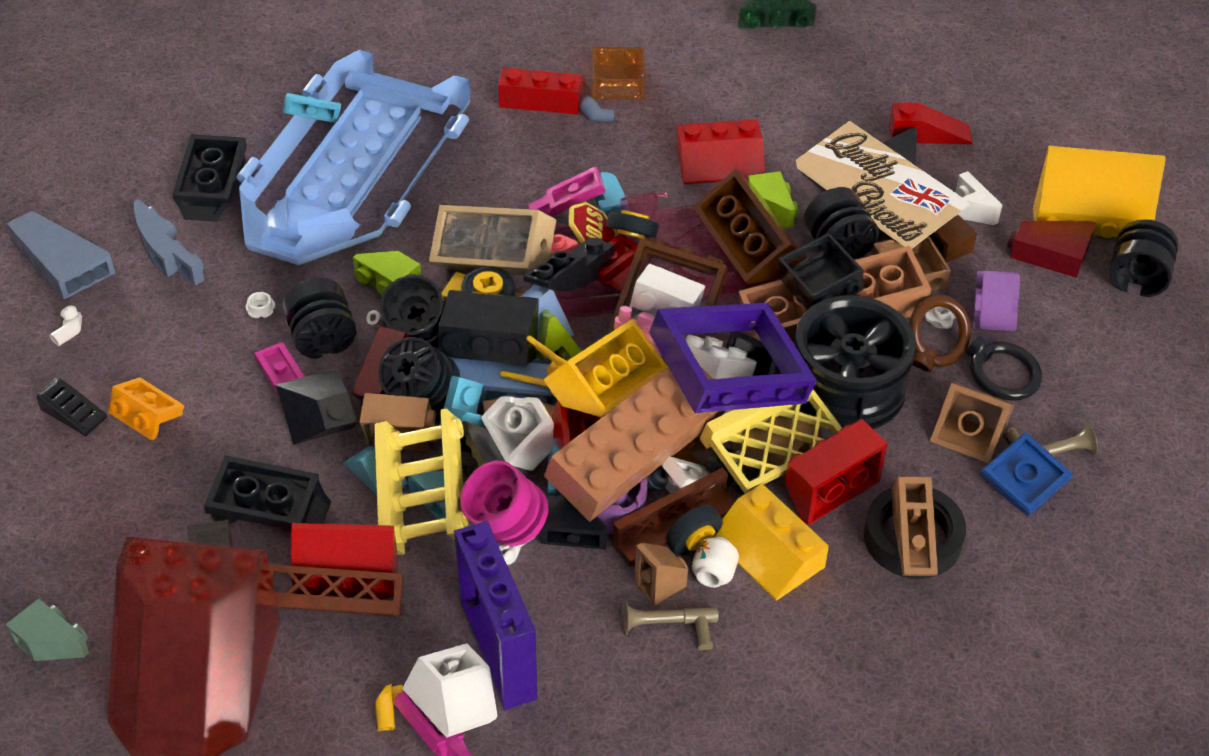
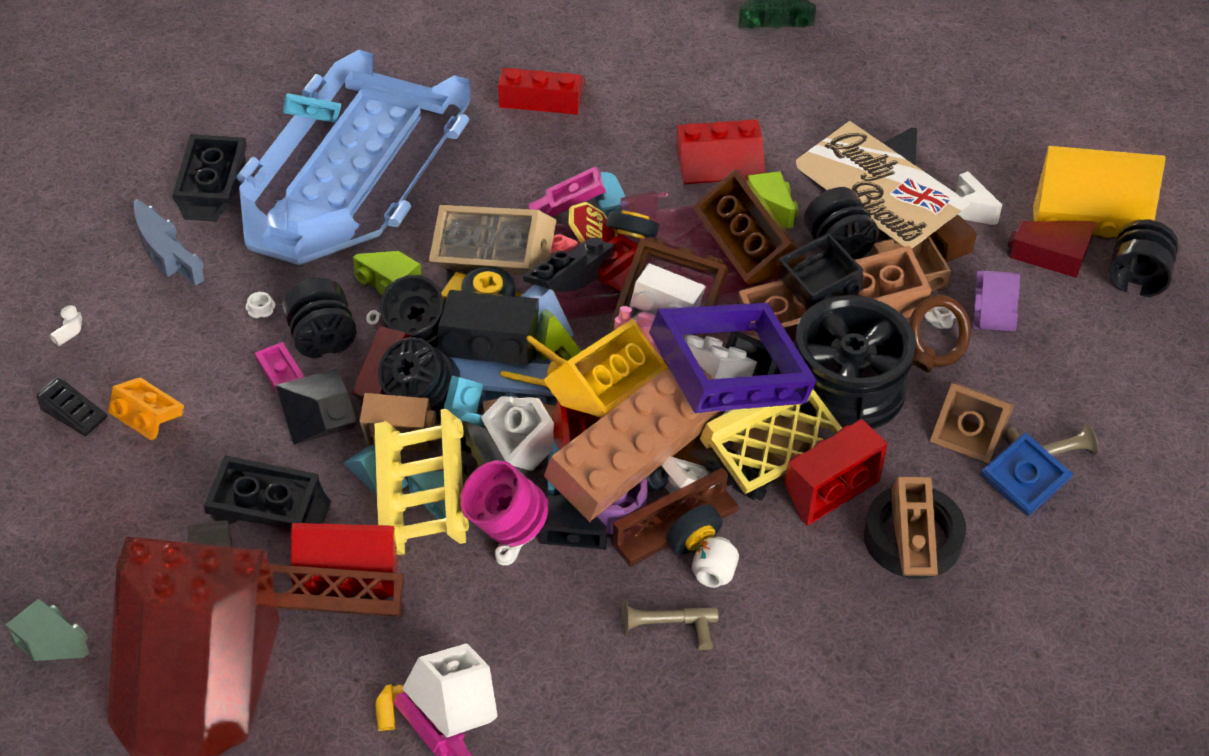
(60, 255): sand blue slope -> none
(487, 579): dark purple window -> none
(594, 112): sand blue arm -> none
(618, 73): clear orange piece -> none
(659, 572): medium nougat slope -> none
(773, 542): yellow slope -> none
(931, 124): red slope -> none
(982, 350): black piece -> none

